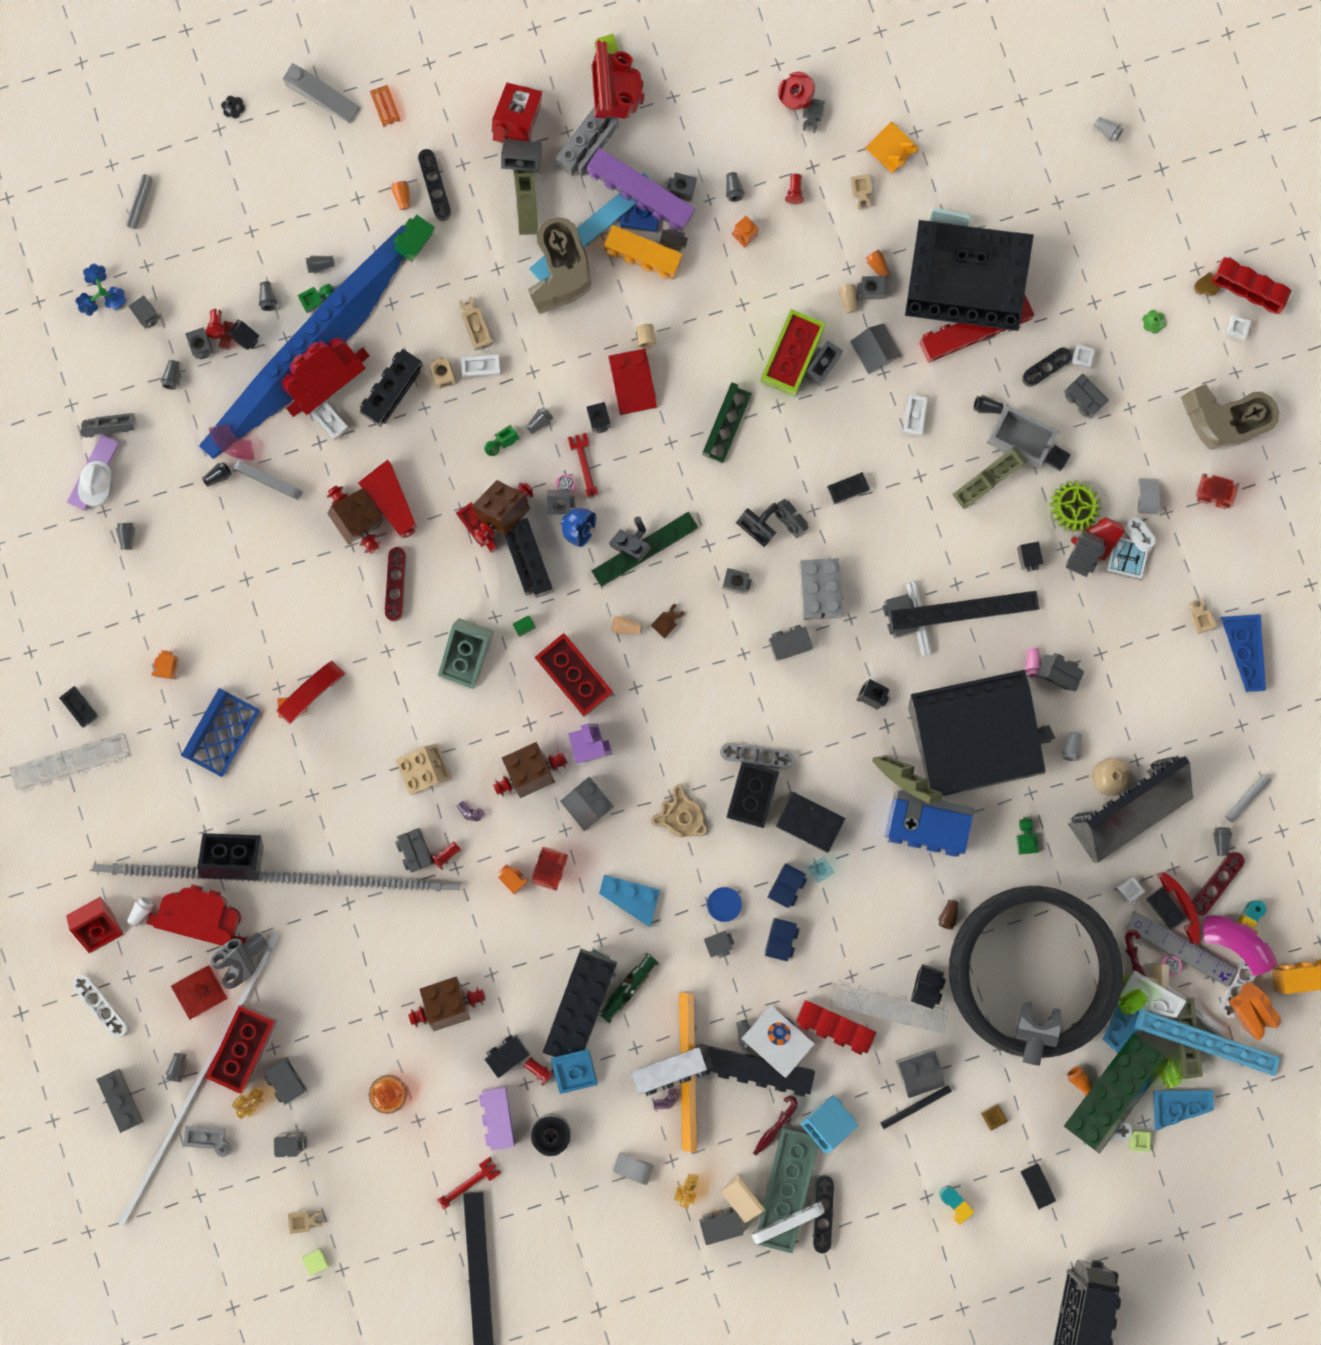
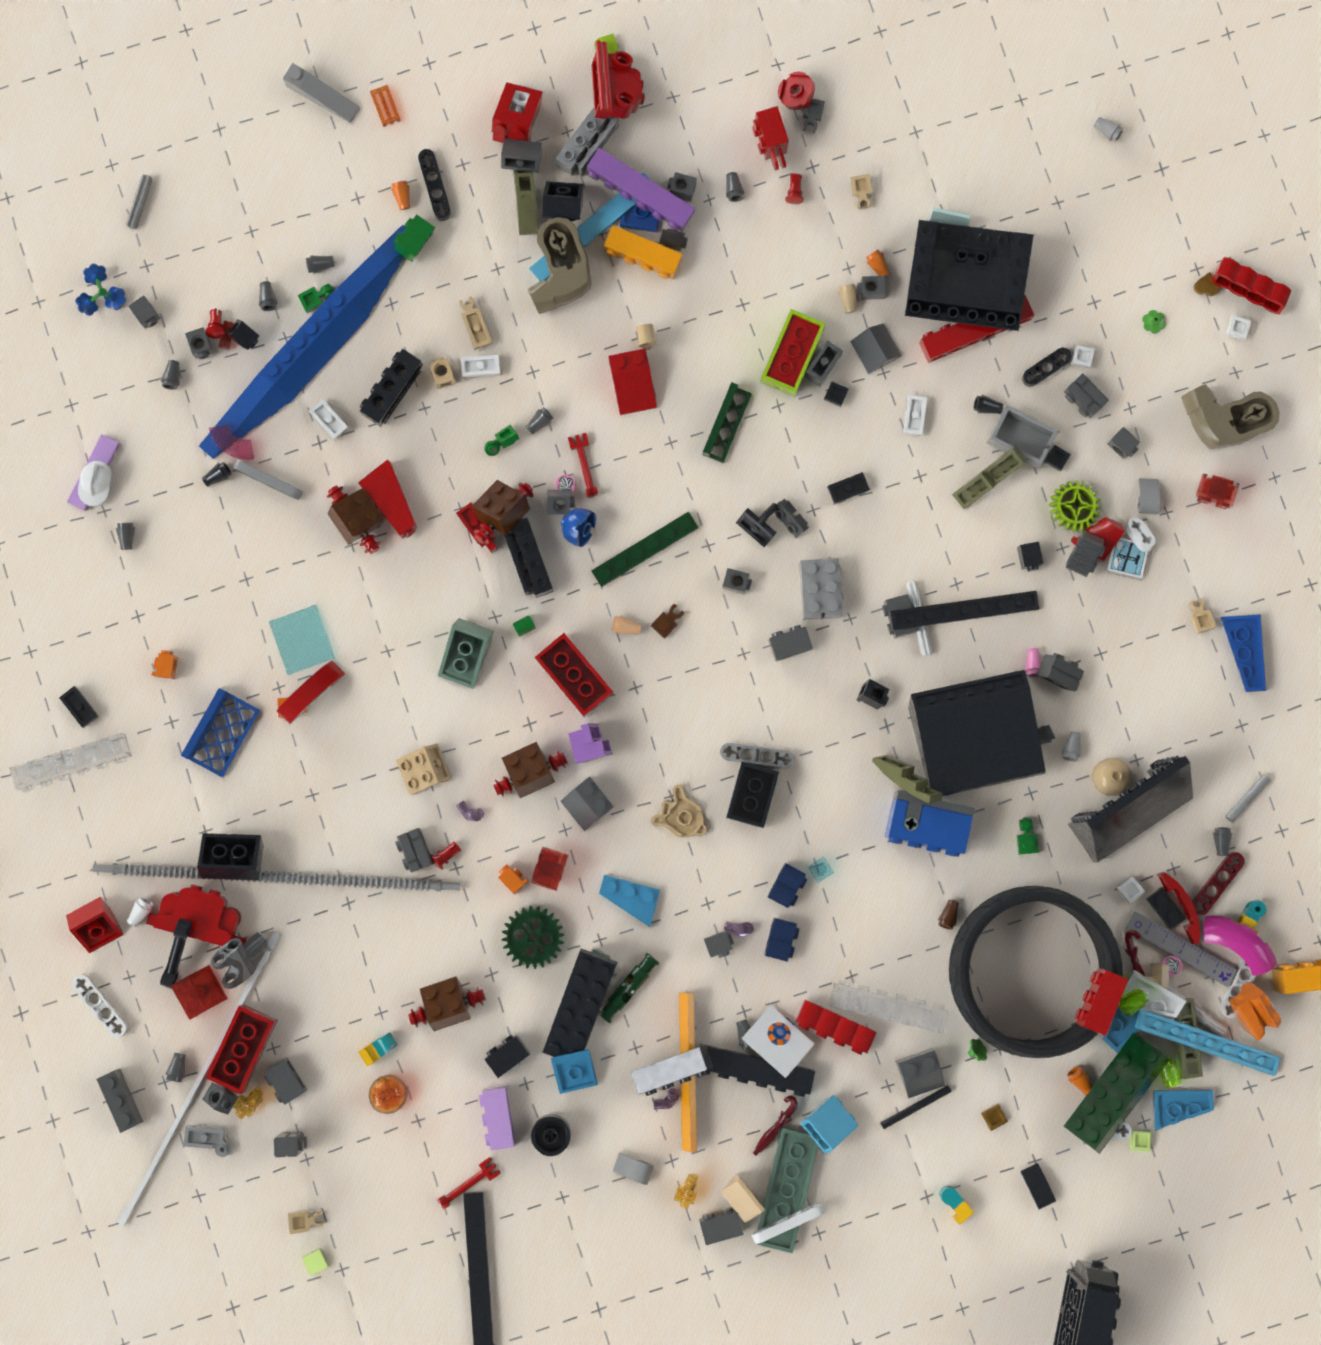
(107, 424): dark grey hinge -> none
(181, 933): none -> black piece
(220, 1098): none -> dark grey brick
(235, 109): black plant -> none
(301, 639): none -> clear light blue piece
(321, 373): red brick -> none
(377, 1049): none -> leg
(398, 584): dark red beam -> none
(518, 947): none -> dark green gear
(539, 1071): red pin -> none
(562, 200): none -> black brick
(598, 409): black brick -> none
(631, 544): black plate -> none
(724, 904): blue piece -> none
(740, 929): none -> clear purple arm
(745, 231): orange brick -> none
(771, 135): none -> red brick
(810, 822): black brick -> none
(827, 1215): black beam -> none
(836, 394): none -> black plate
(891, 147): light orange plate -> none
(928, 986): black brick -> none
(978, 1050): none -> bright green plant
(1037, 1034): dark grey connector -> none
(1101, 1001): none -> red brick
(1124, 443): none -> dark grey brick

